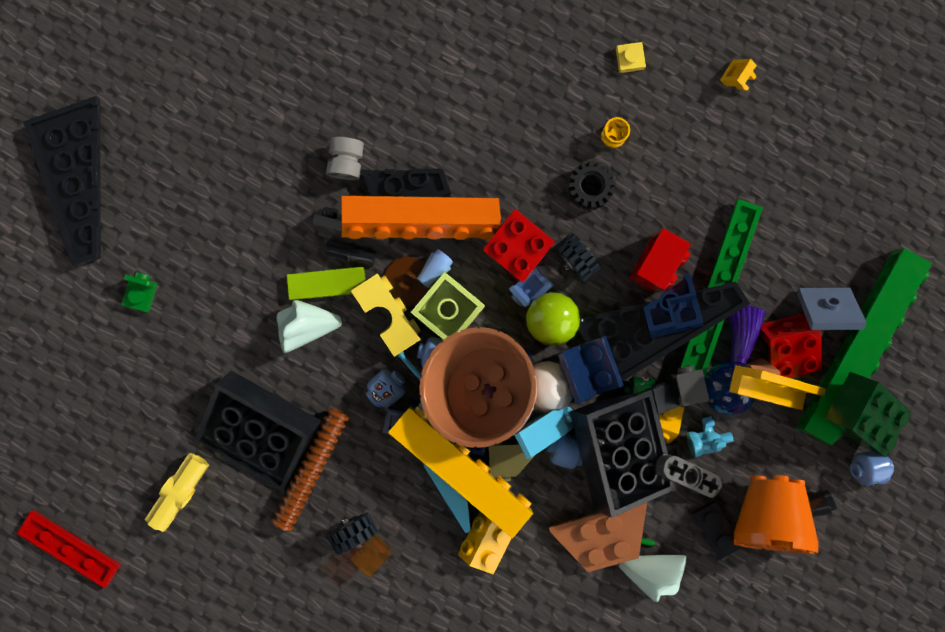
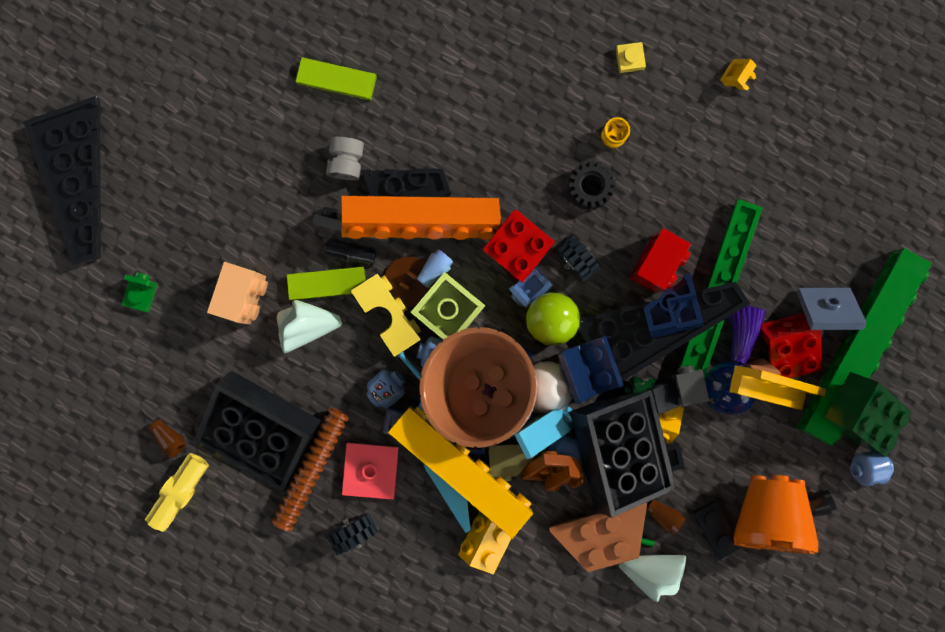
(68, 549): red tile -> none
(167, 439): none -> reddish brown cone
(237, 294): none -> light nougat brick
(336, 79): none -> lime tile
(370, 470): none -> coral plate
(371, 555): clear orange panel -> none
(554, 470): none -> dark orange slope
(667, 518): none -> reddish brown cone
(679, 476): dark grey beam -> none
(708, 440): medium azure piece -> none

